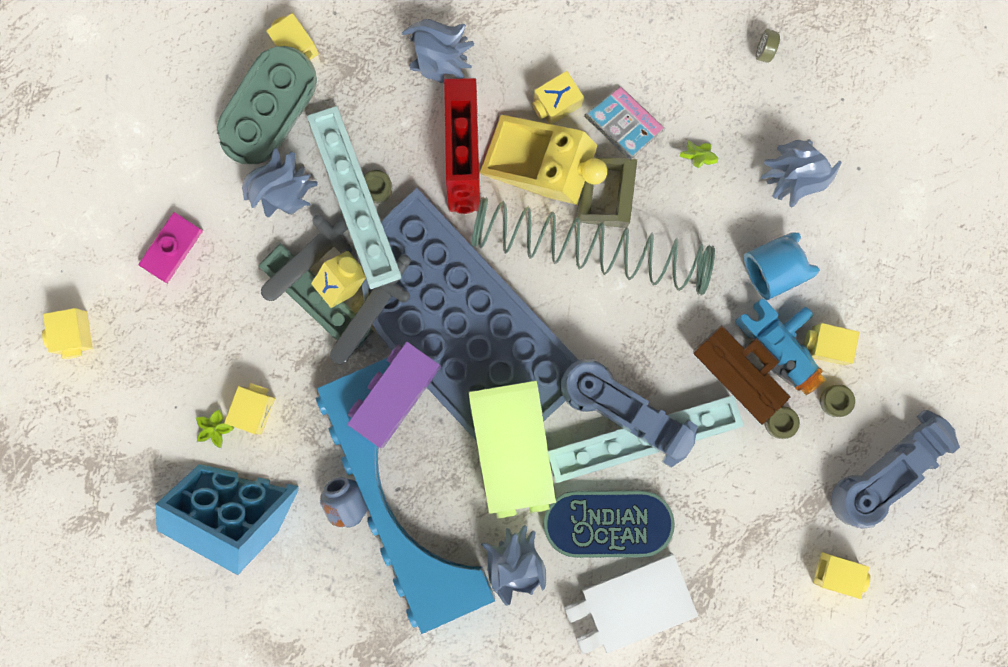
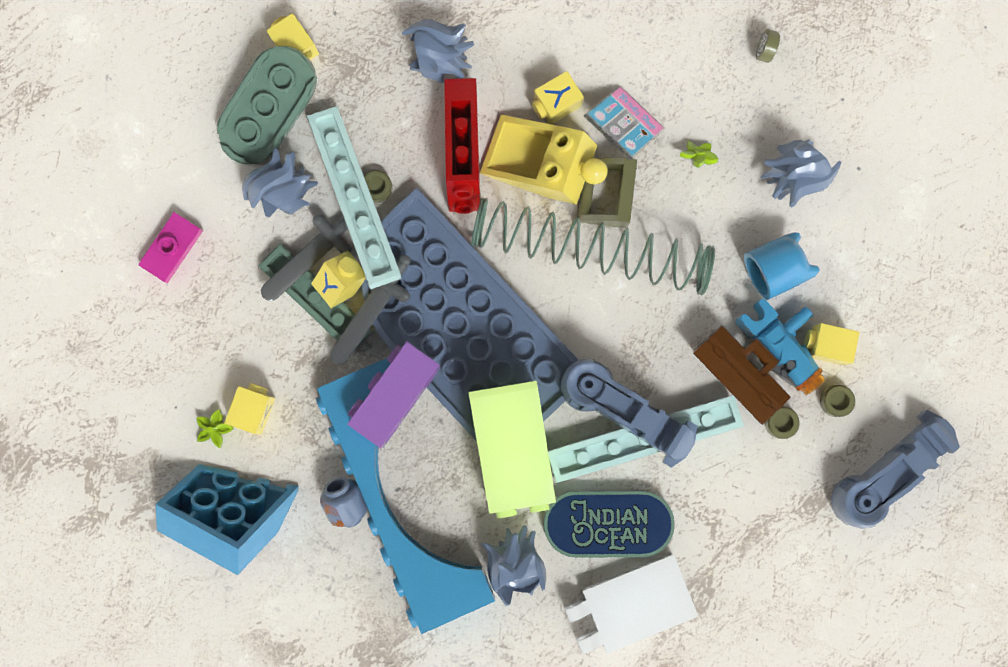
(67, 333): light yellow brick -> none
(842, 575): light yellow brick -> none

